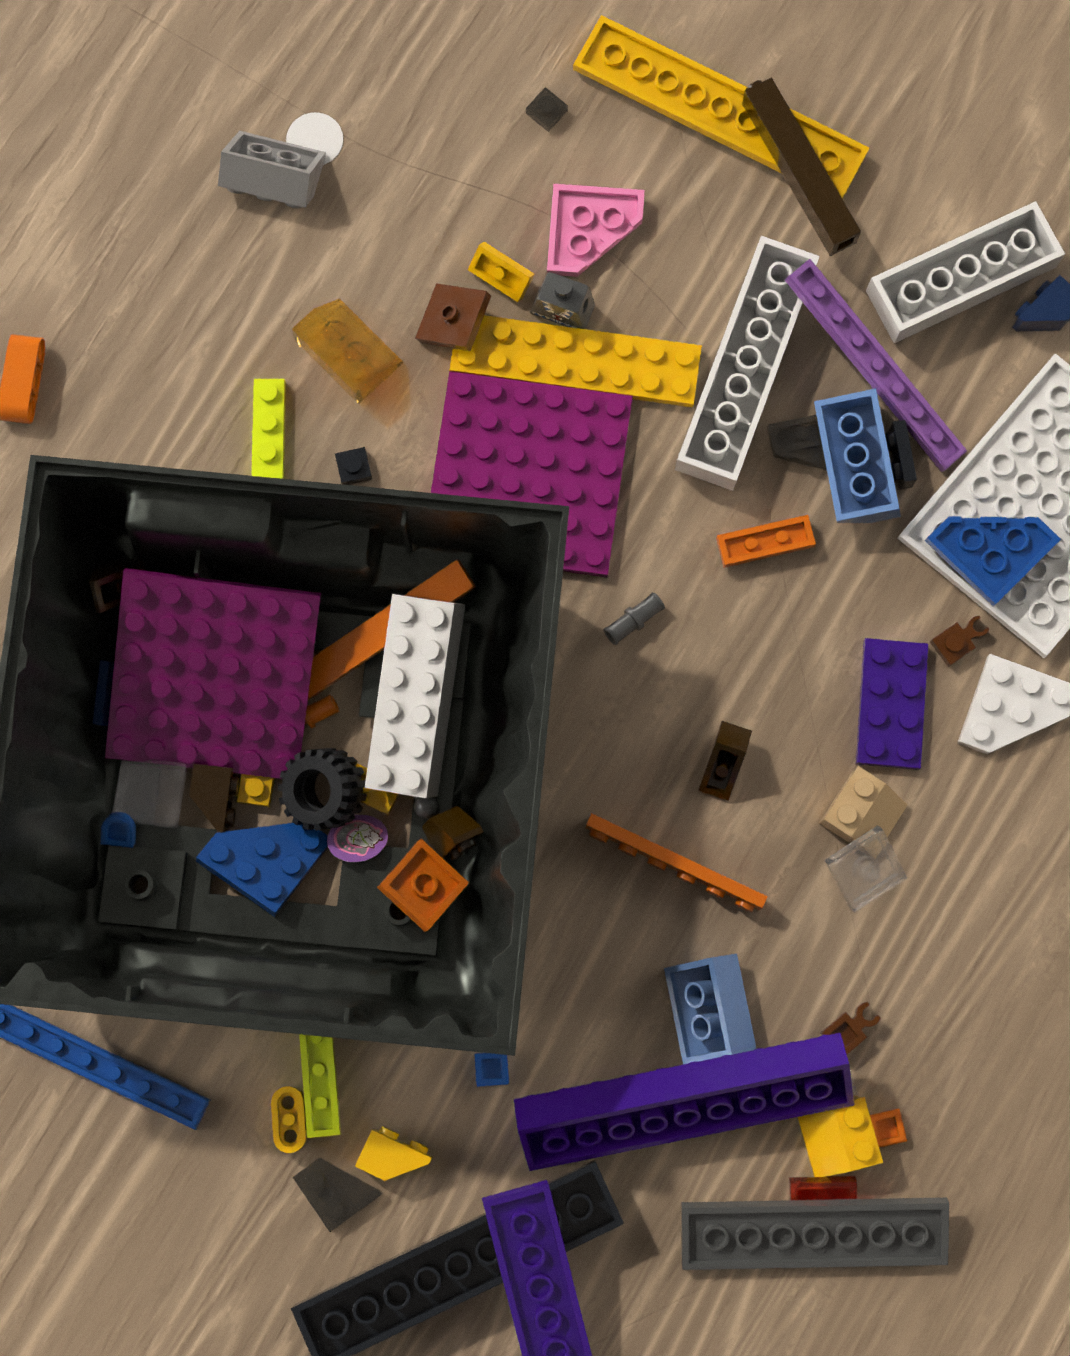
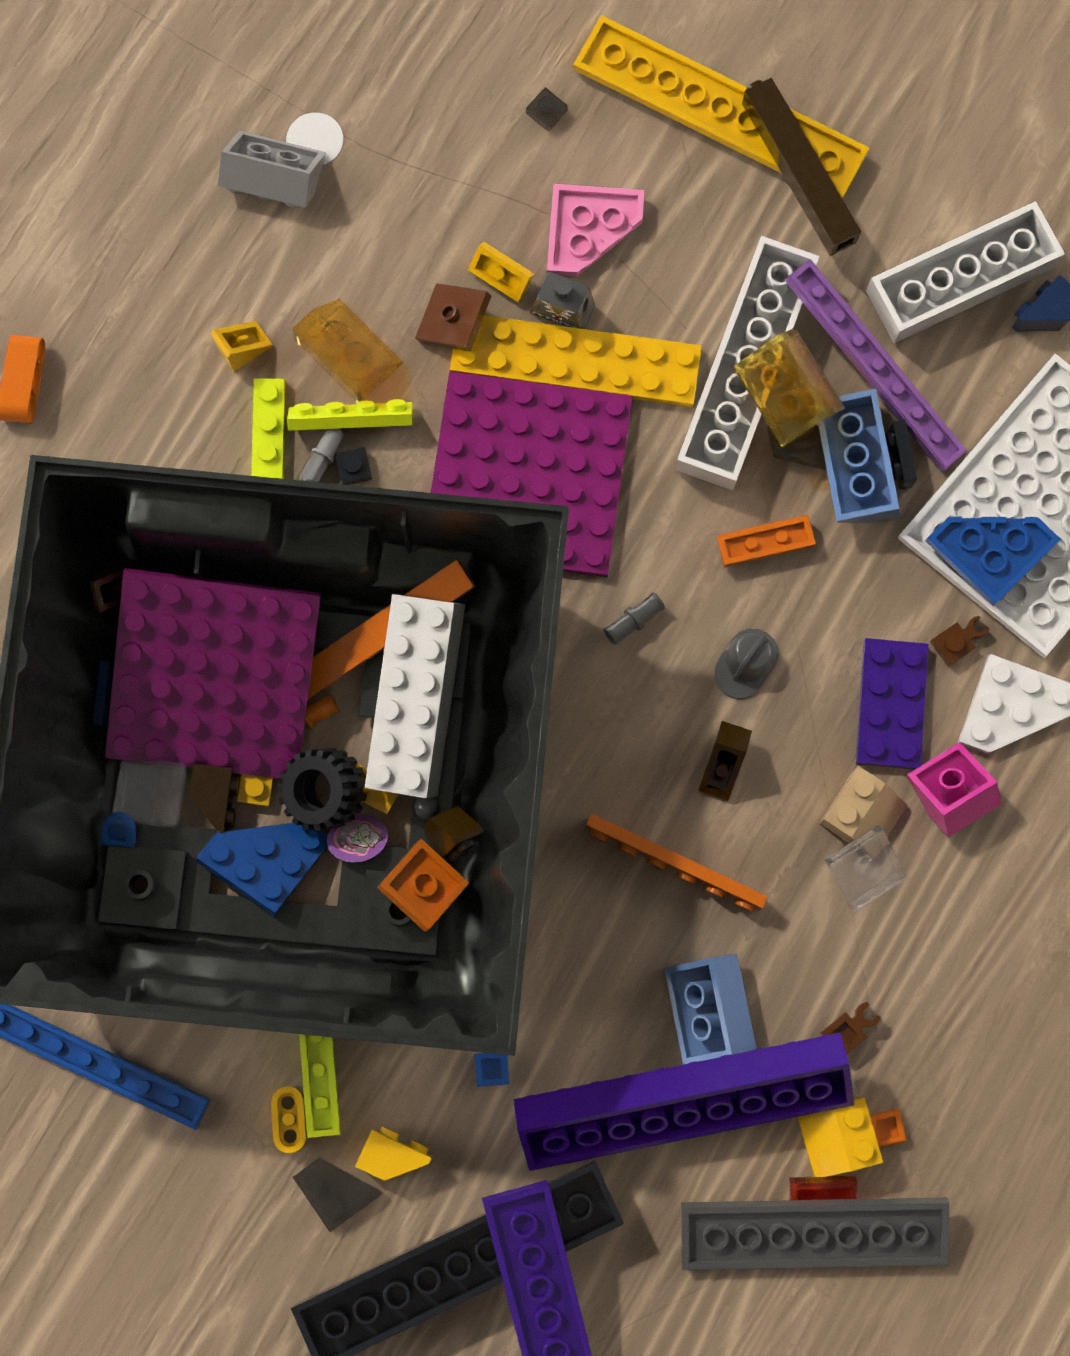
(241, 343): none -> yellow slope
(322, 455): none -> light grey axle
(358, 415): none -> neon yellow plate
(746, 663): none -> dark grey piece
(788, 387): none -> clear yellow slope
(955, 789): none -> dark pink slope

